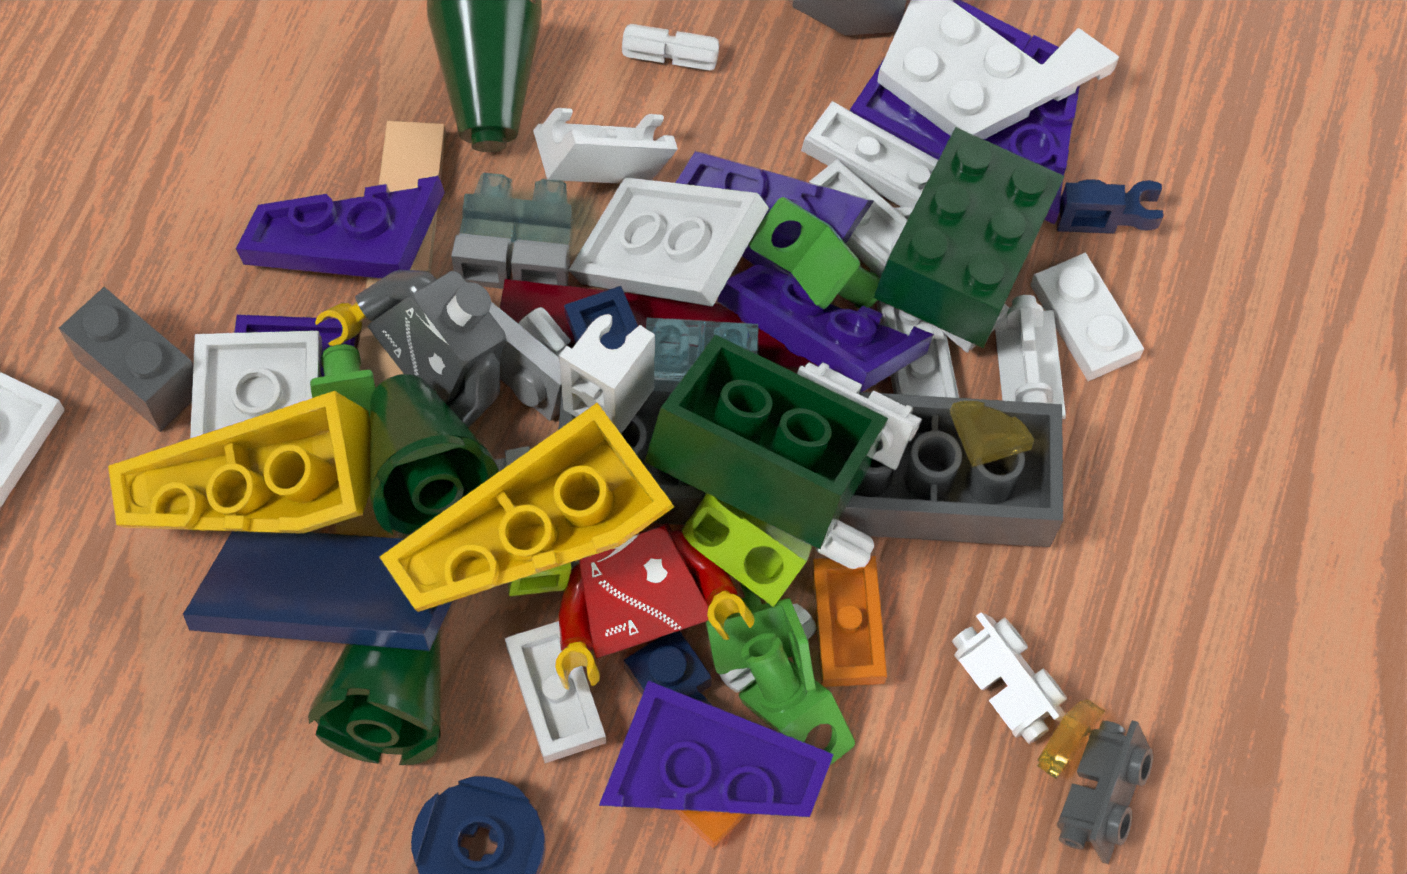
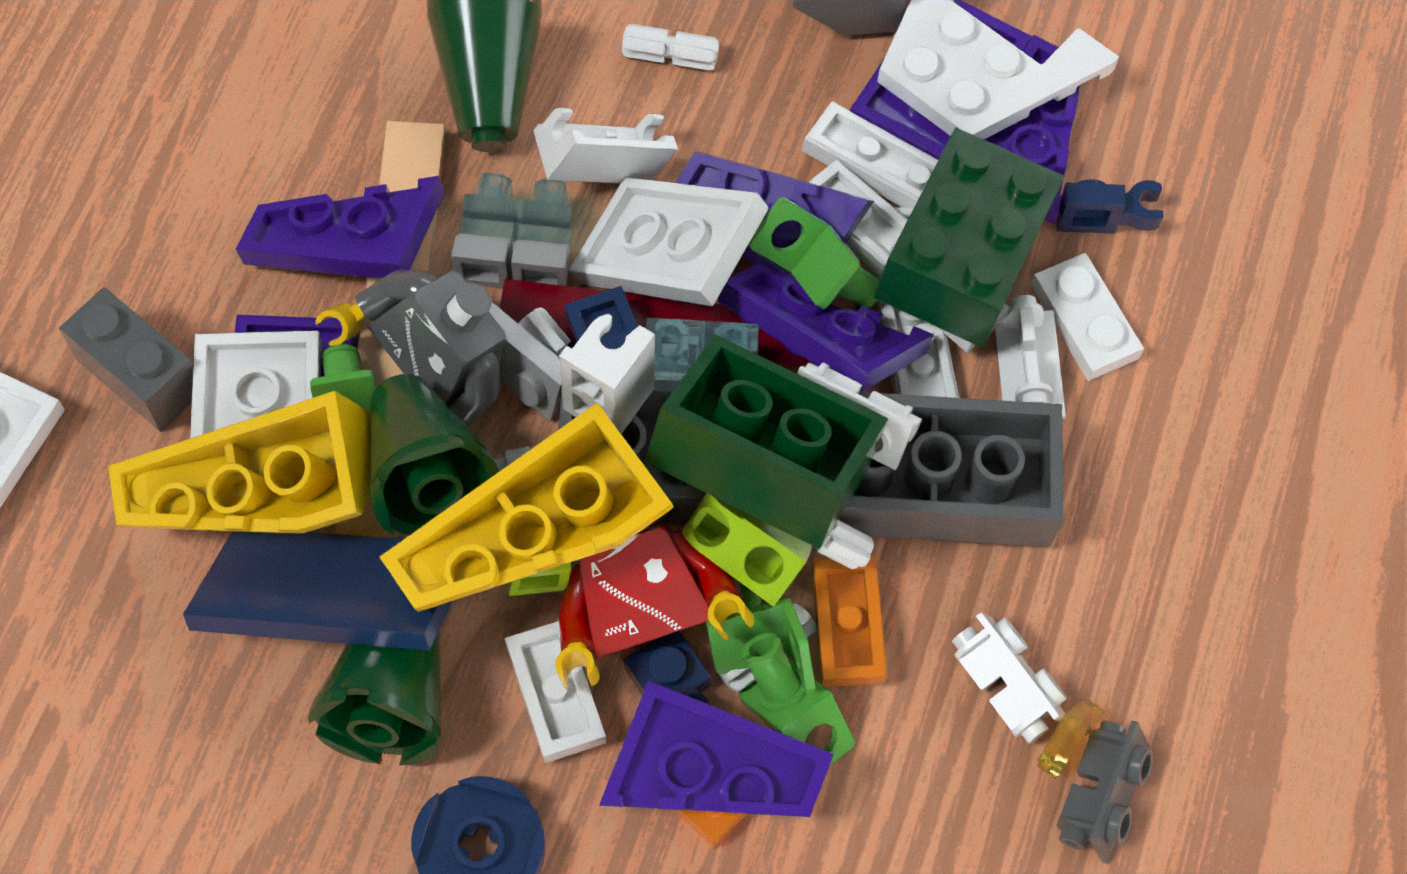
(988, 432): clear yellow tile -> none

